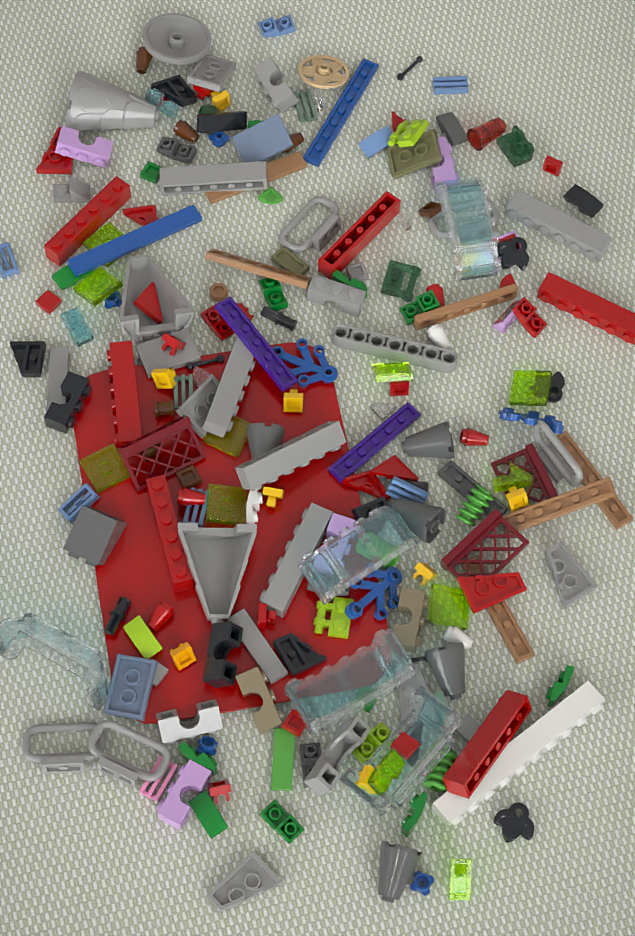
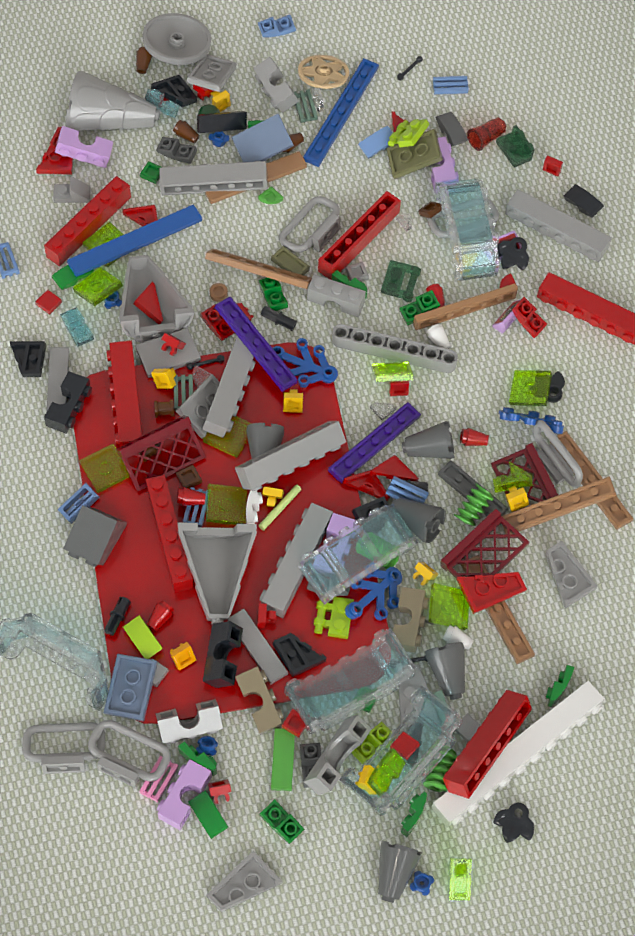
(280, 507): none -> yellowish green bar

